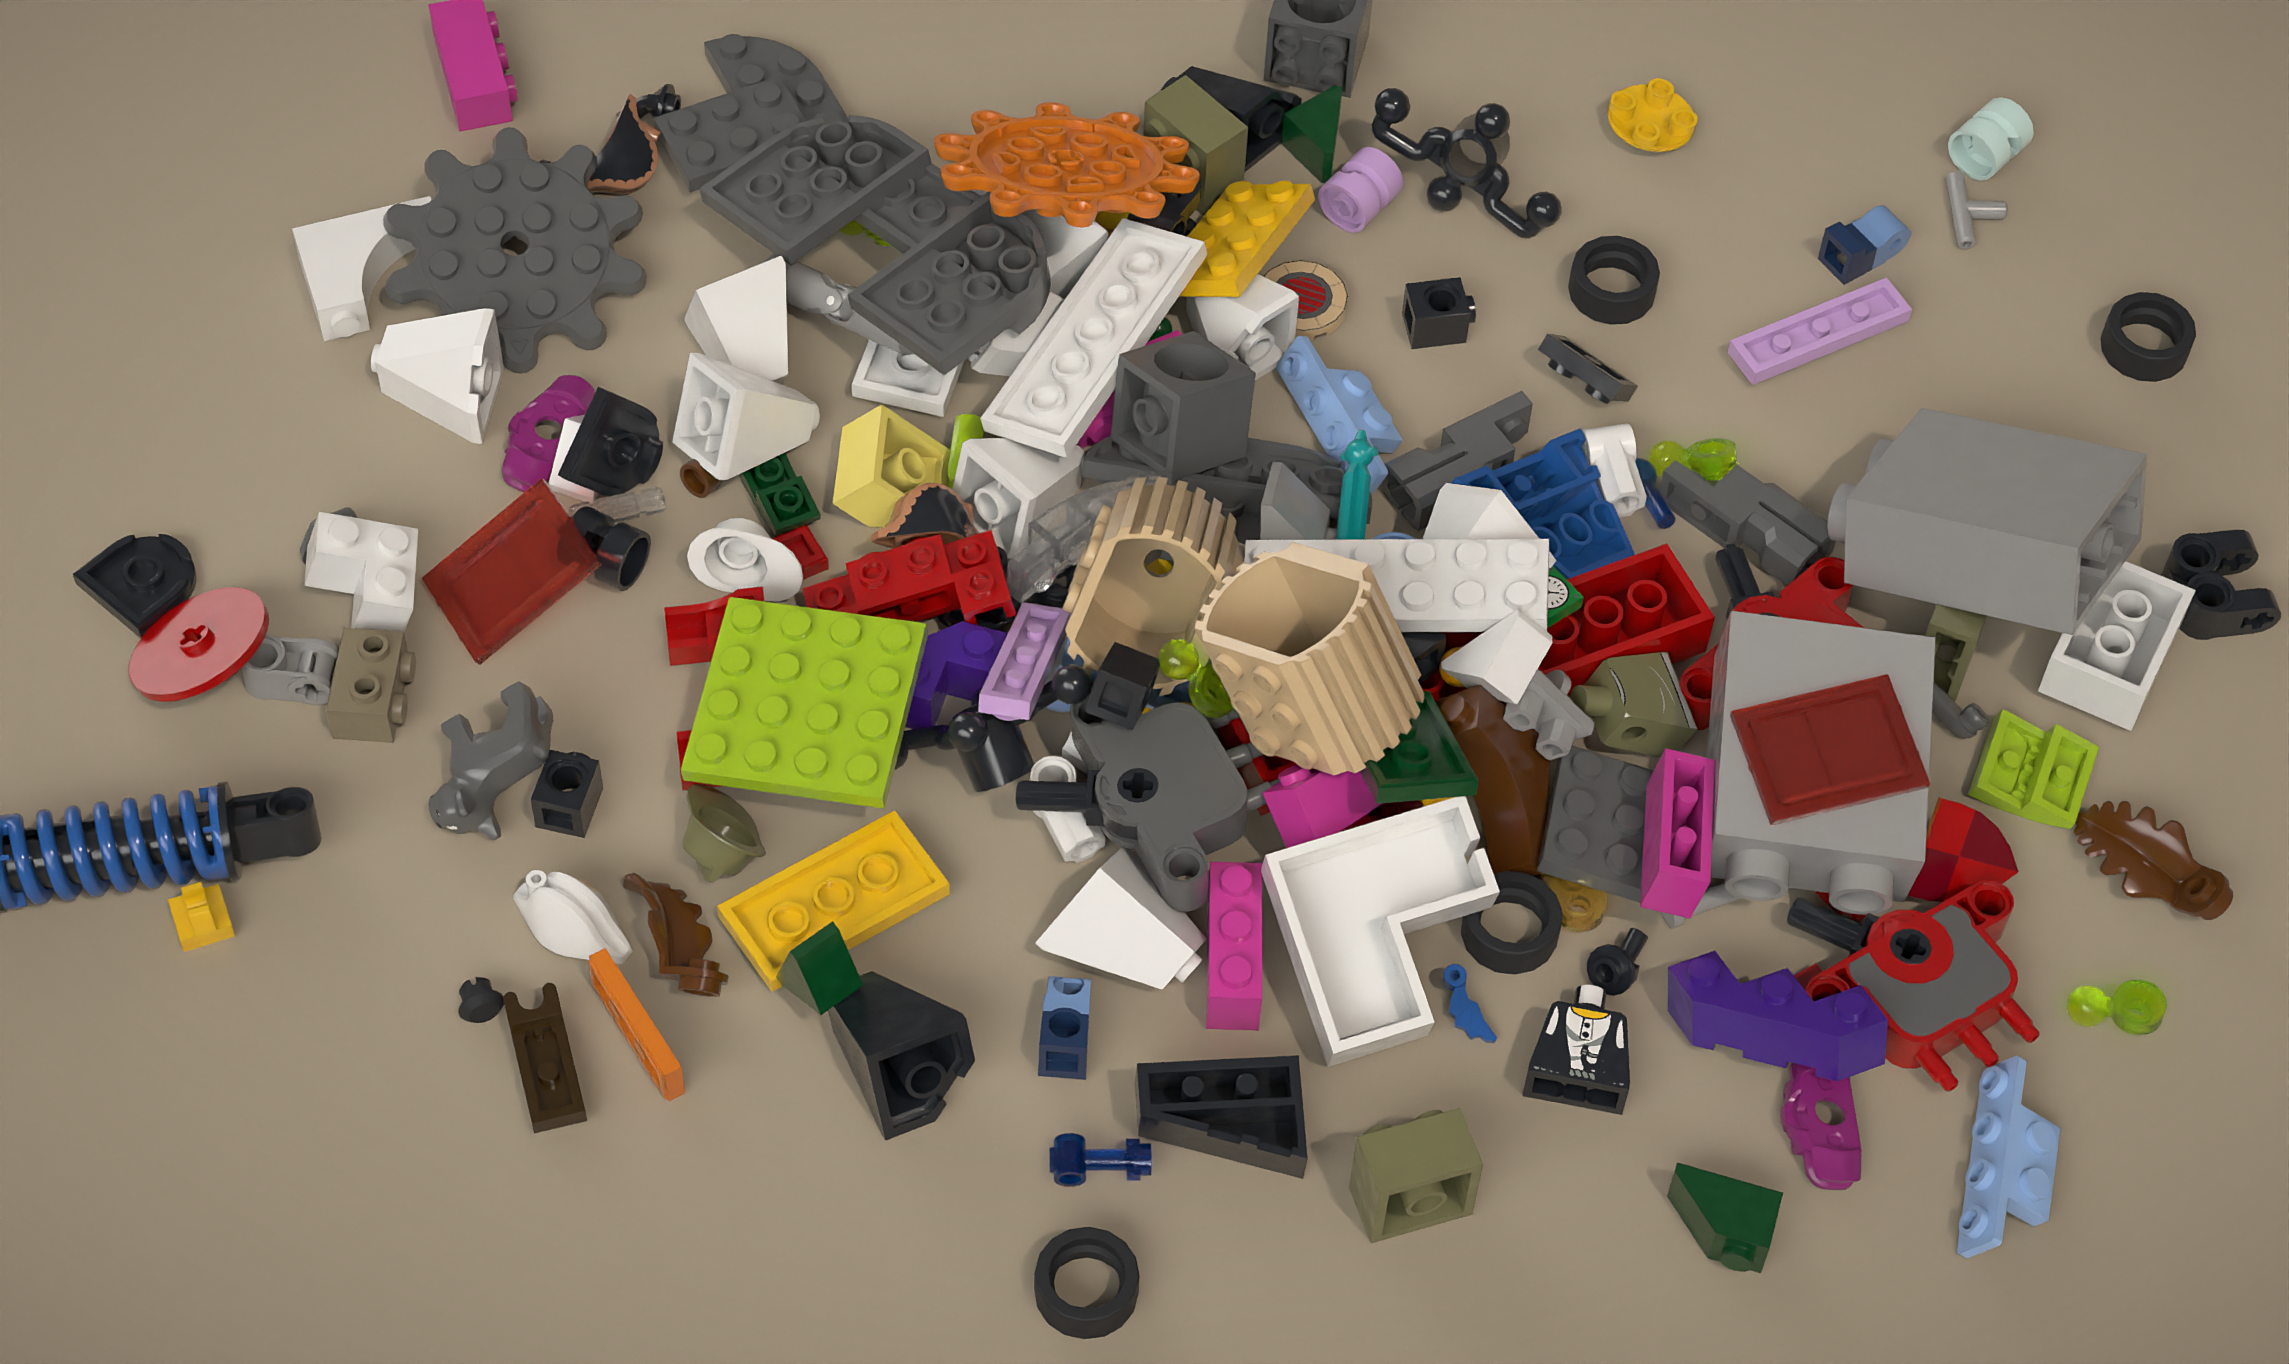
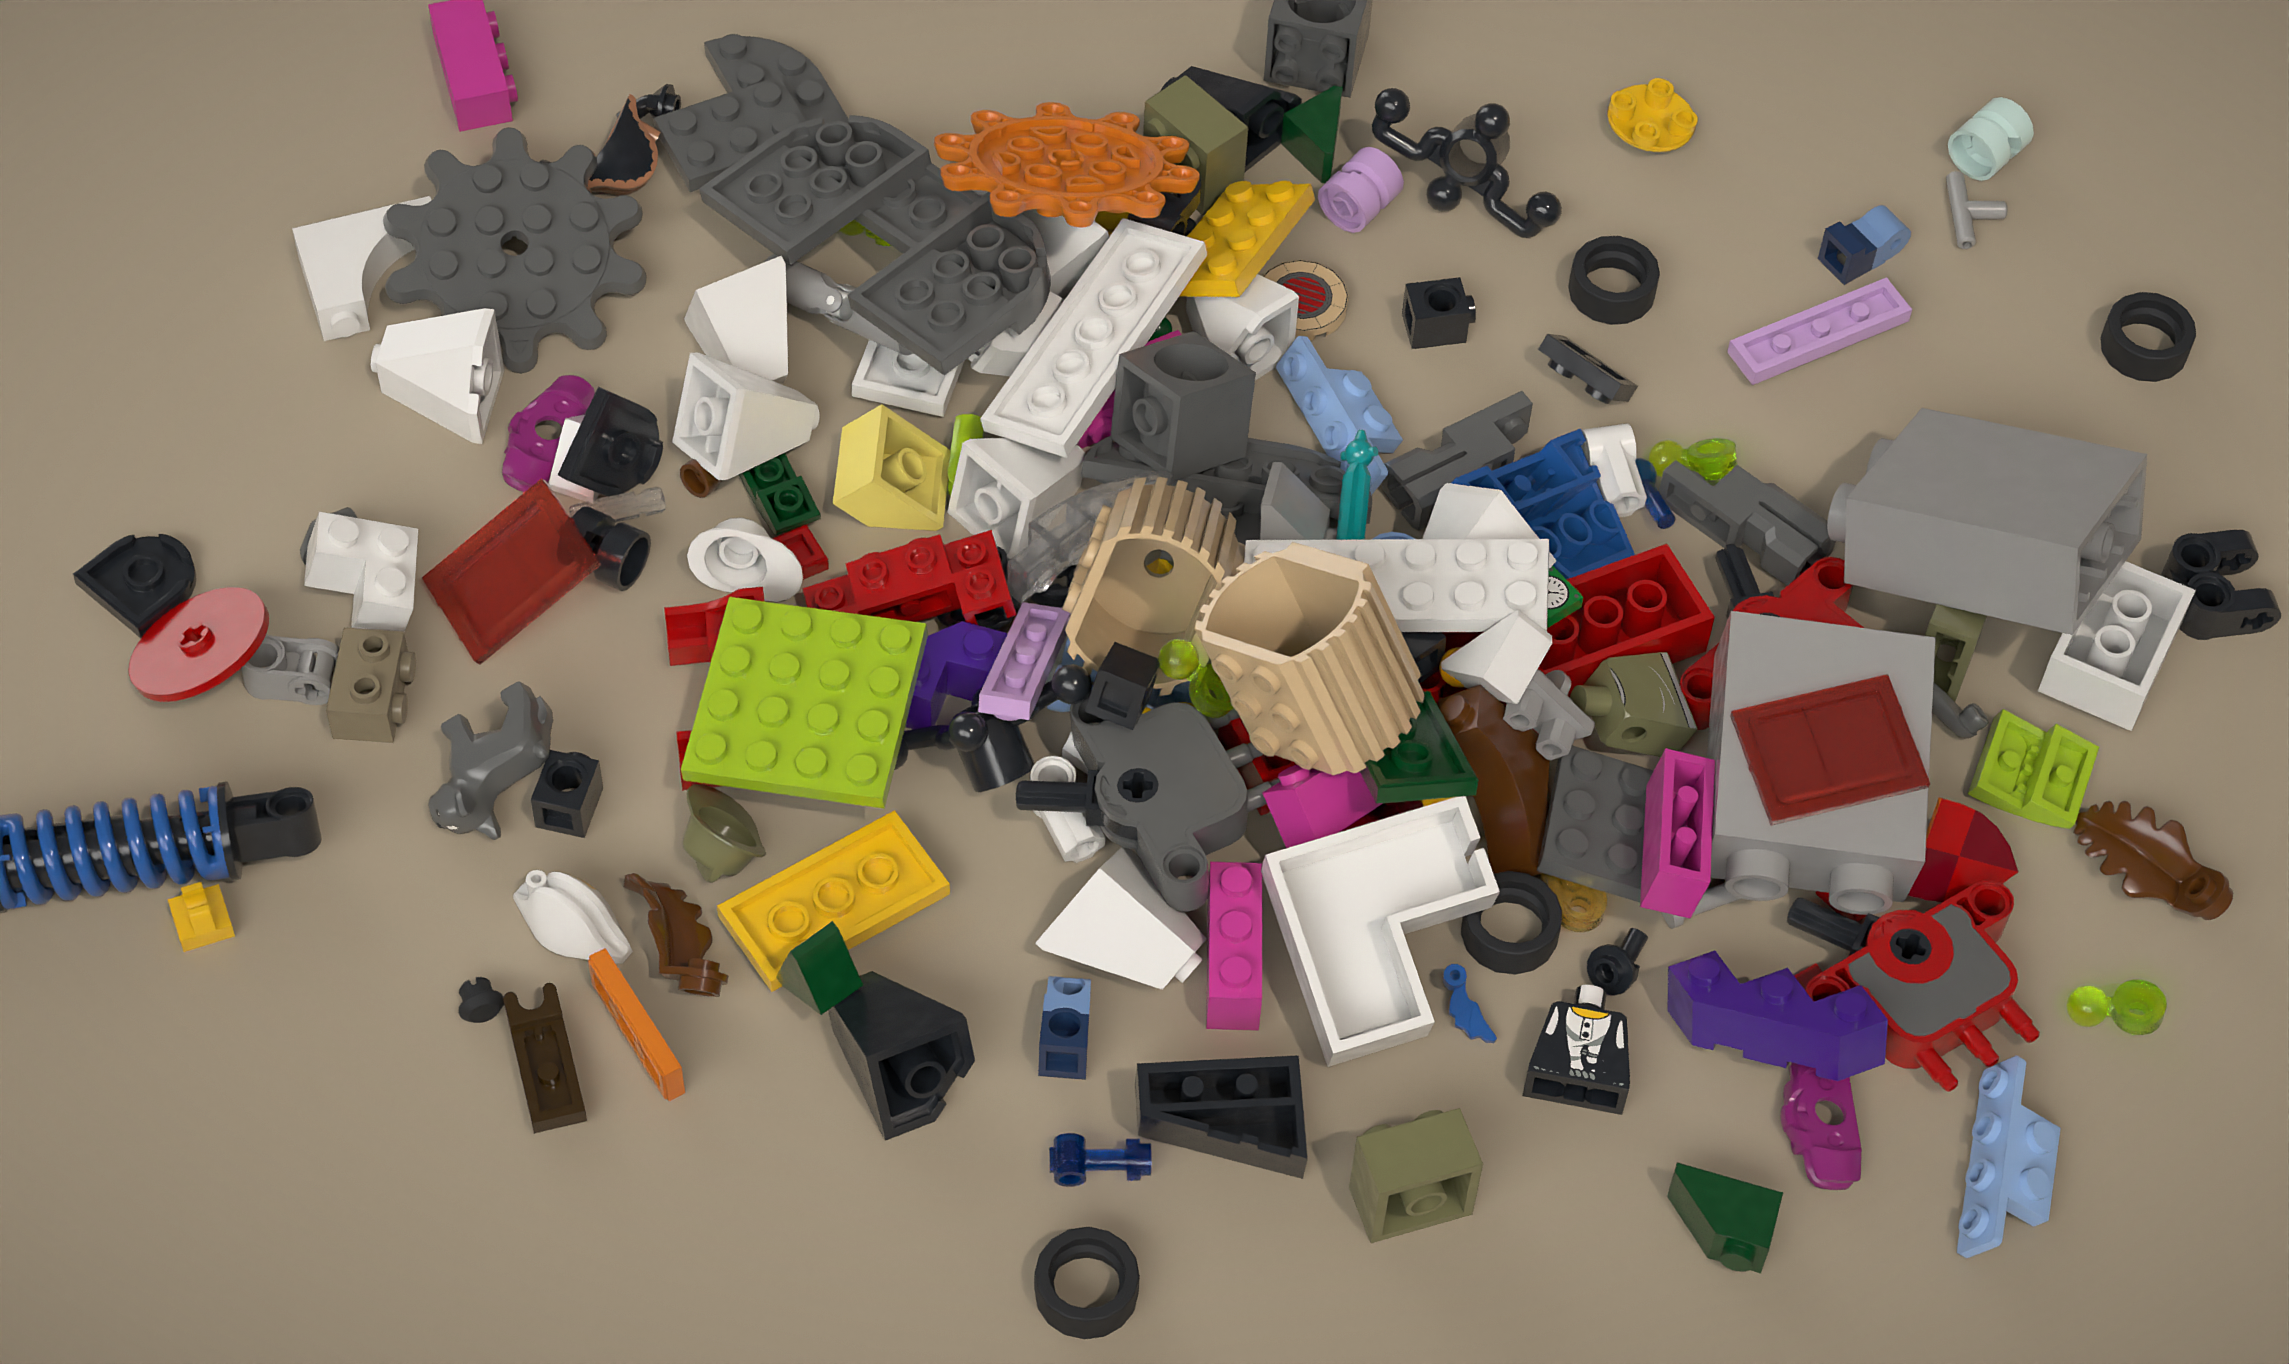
(926, 513): hat -> none

